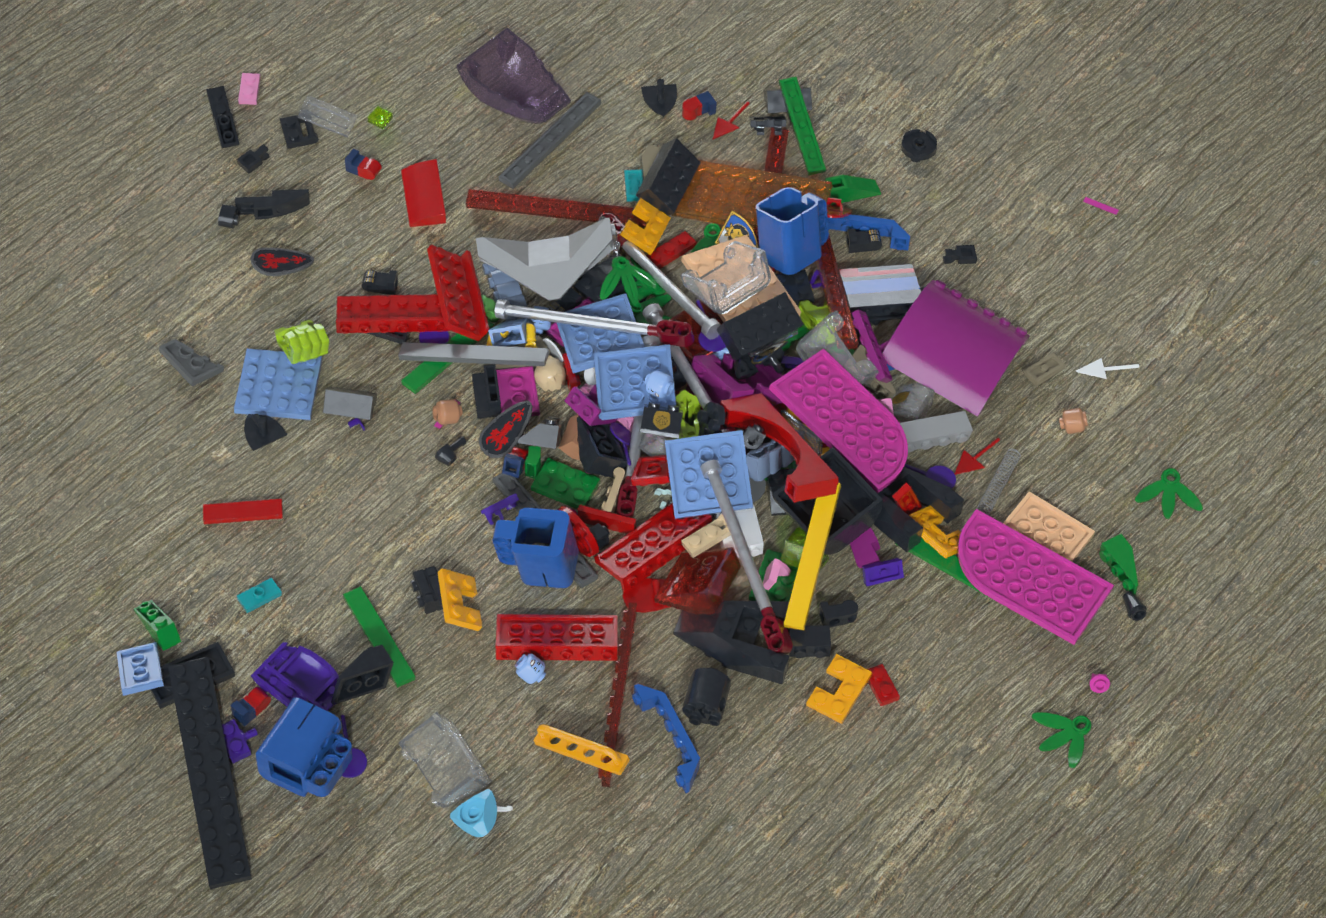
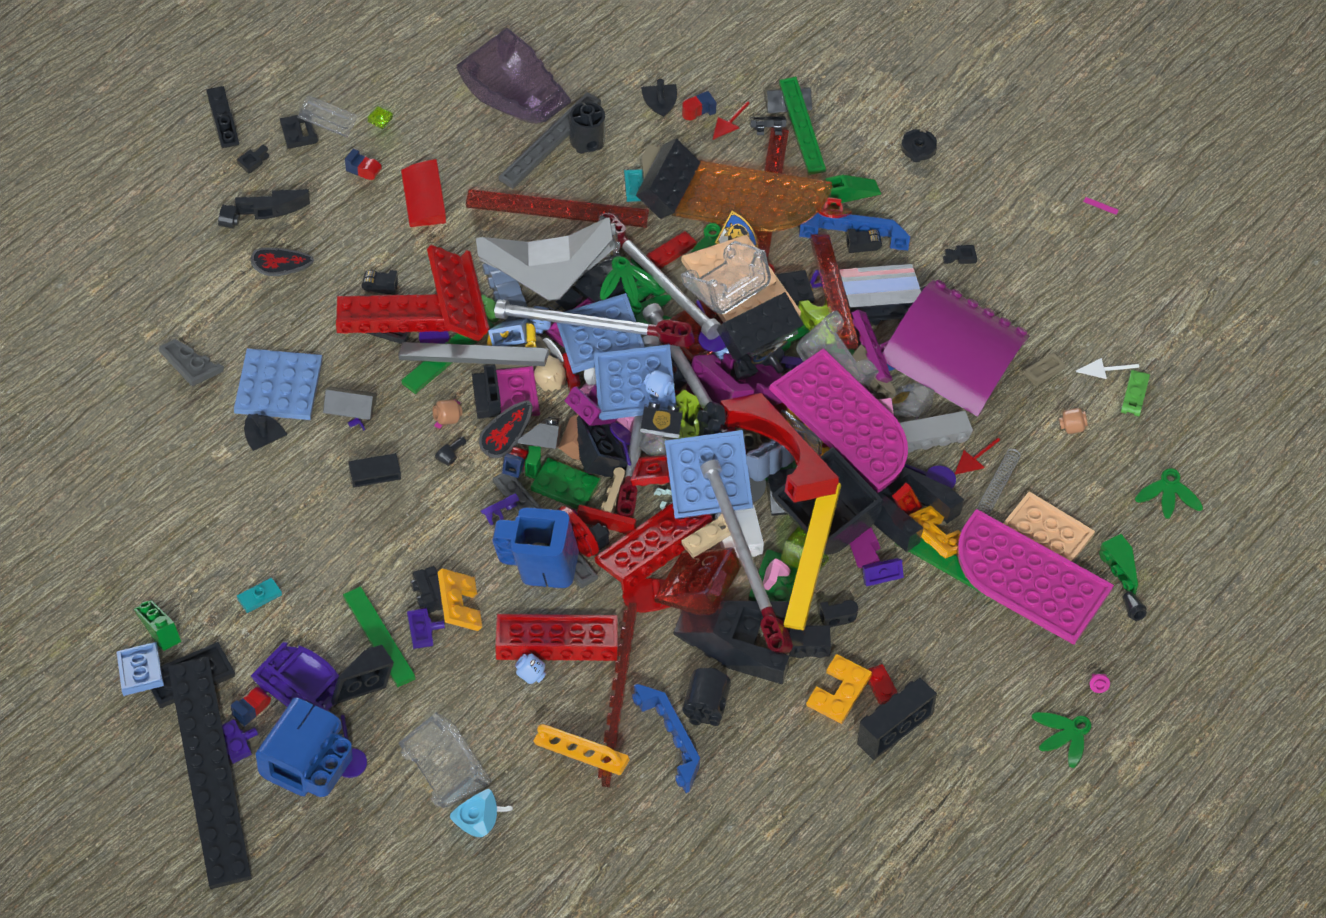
(242, 511): red tile -> none
(249, 88): bright pink plate -> none
(303, 341): lime piece -> none
(374, 470): none -> black piece
(422, 628): none -> dark purple plate
(587, 127): none -> black cylinder
(655, 225): light orange plate -> none
(754, 436): black plate -> none
(792, 229): blue piece -> none
(896, 718): none -> black brick
(1135, 393): none -> bright green plate

